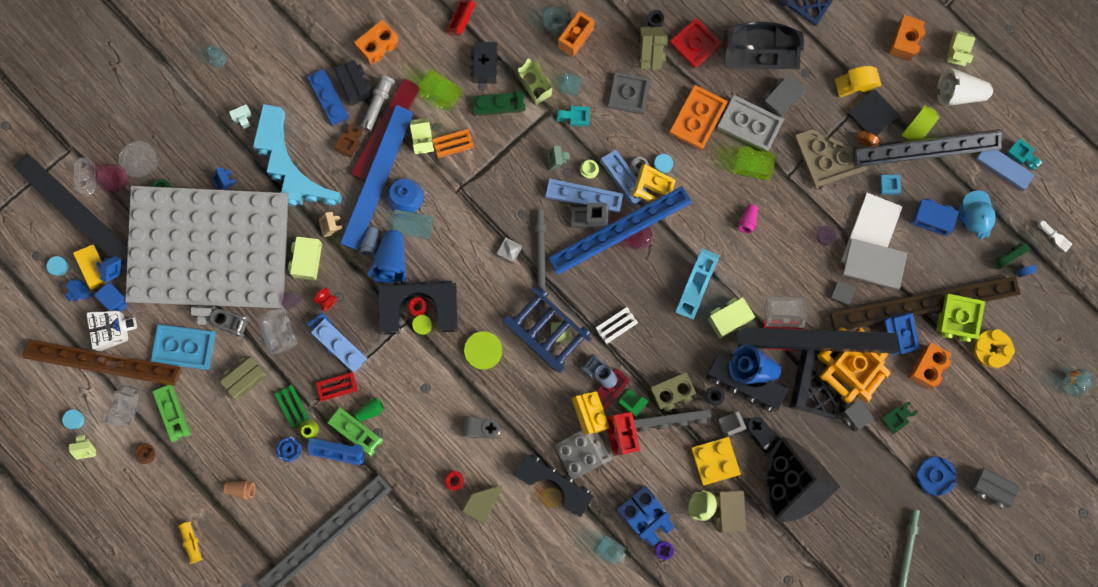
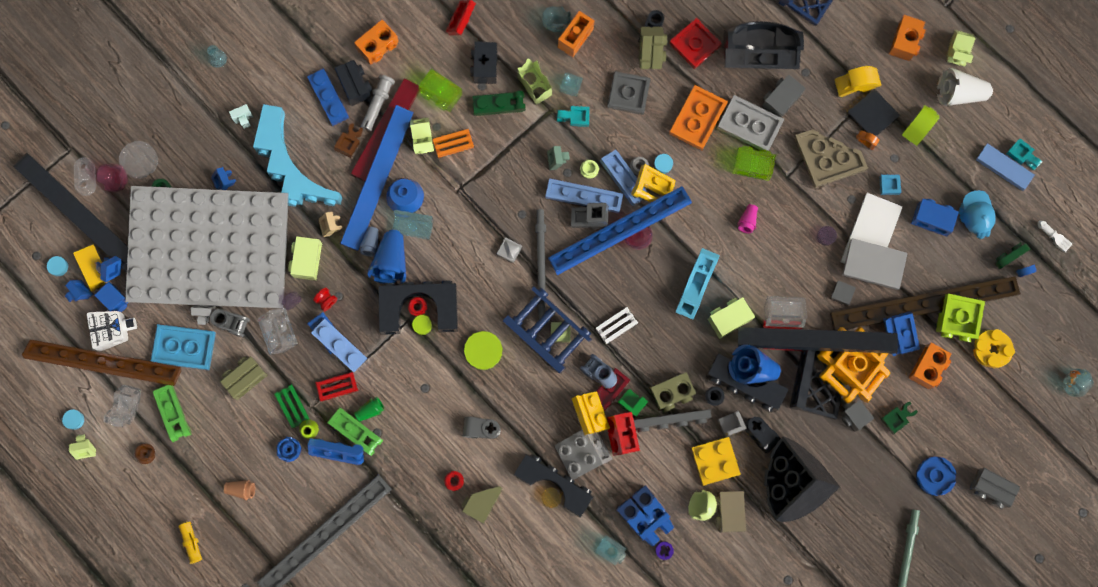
(927, 148): black tile -> none

